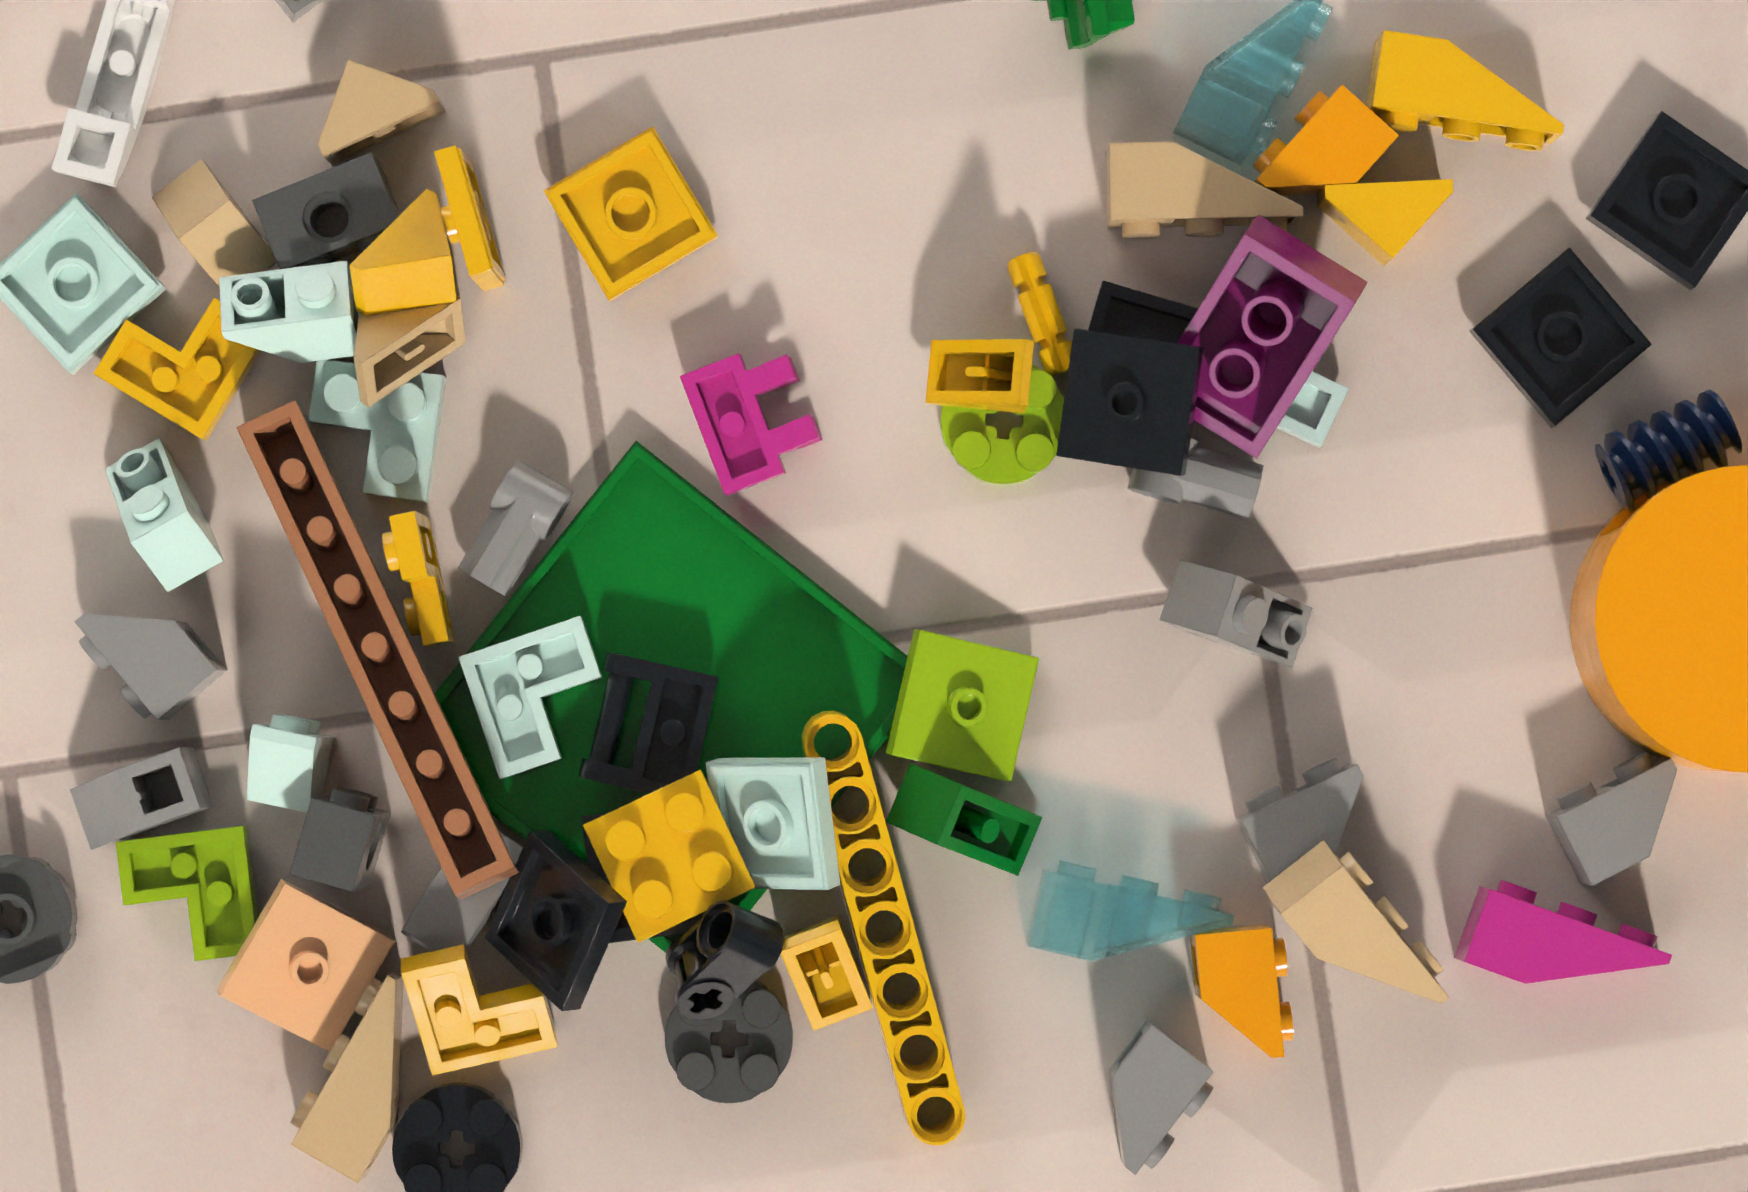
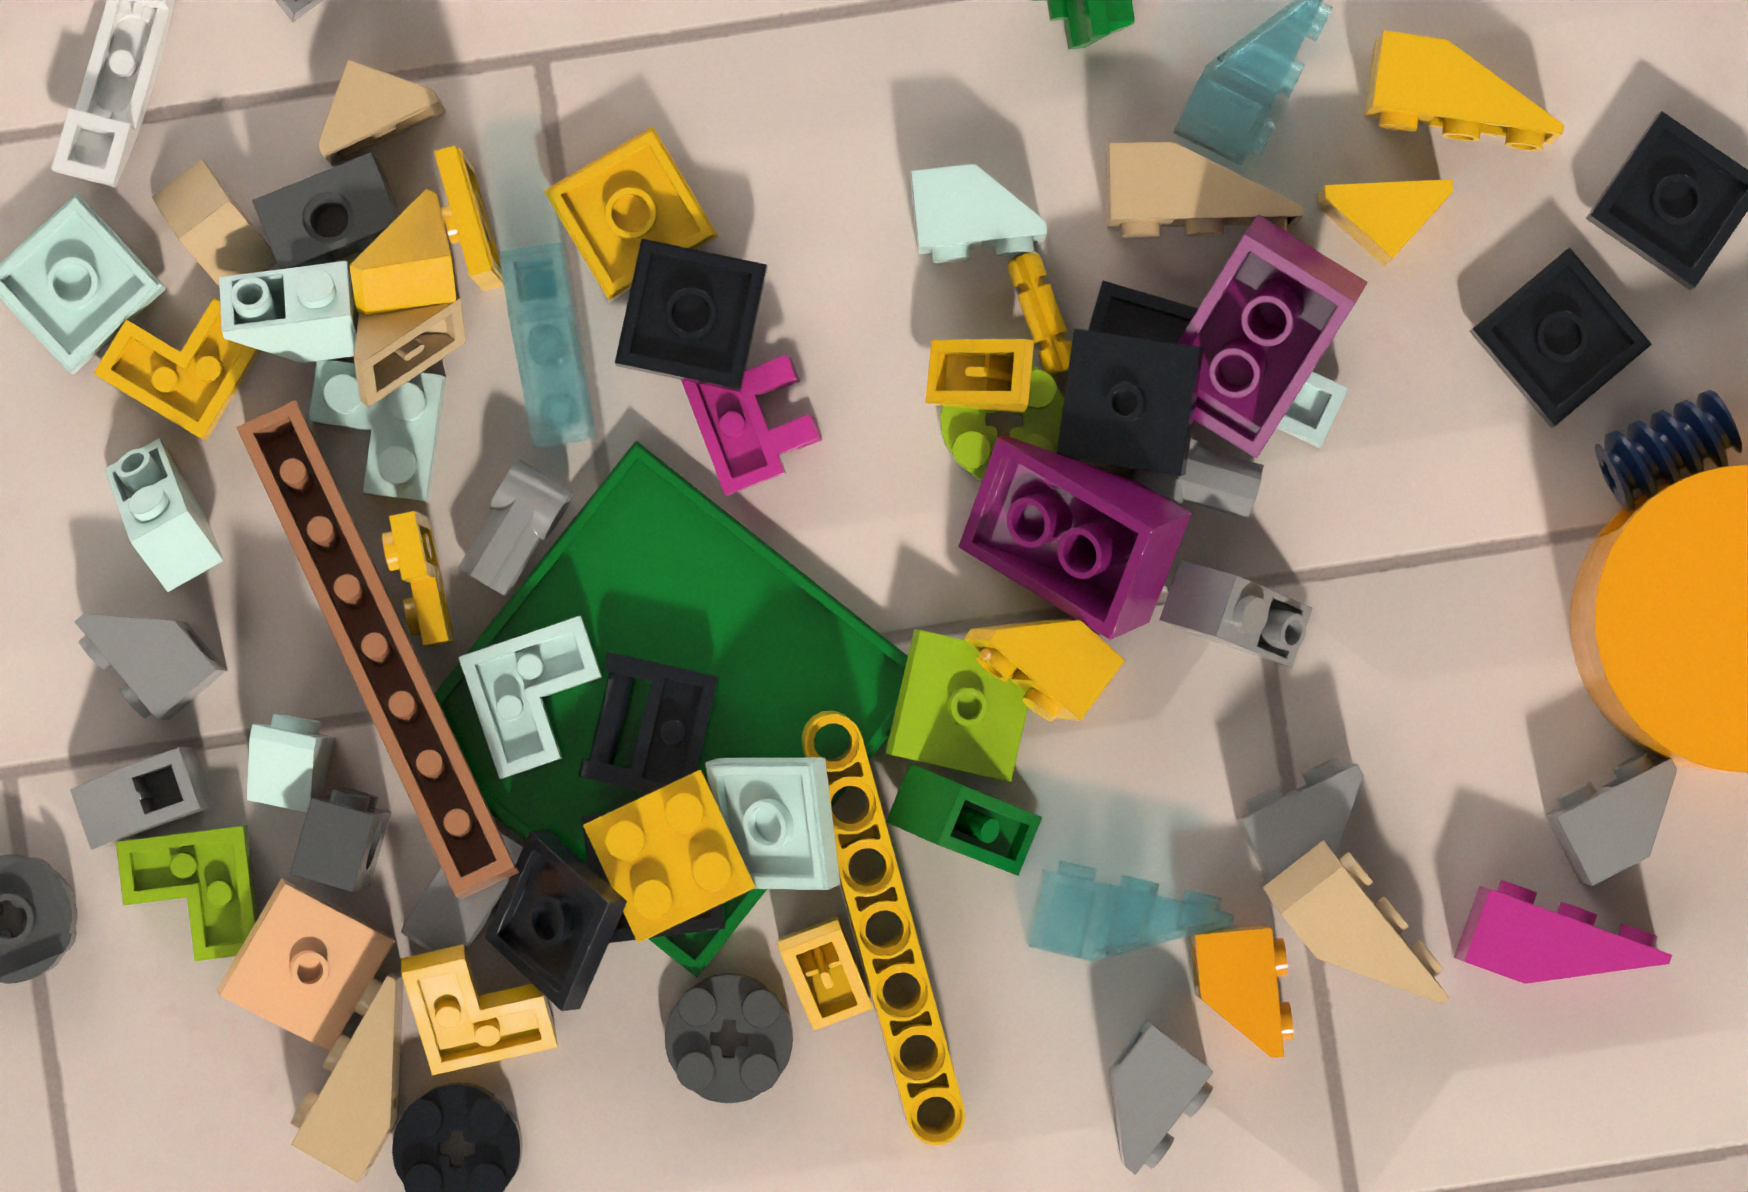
(548, 343): none -> clear light blue slope
(691, 315): none -> black plate
(722, 958): black piece -> none
(970, 210): none -> light aqua slope
(1052, 661): none -> yellow slope
(1075, 535): none -> magenta slope
(1332, 148): light orange slope -> none

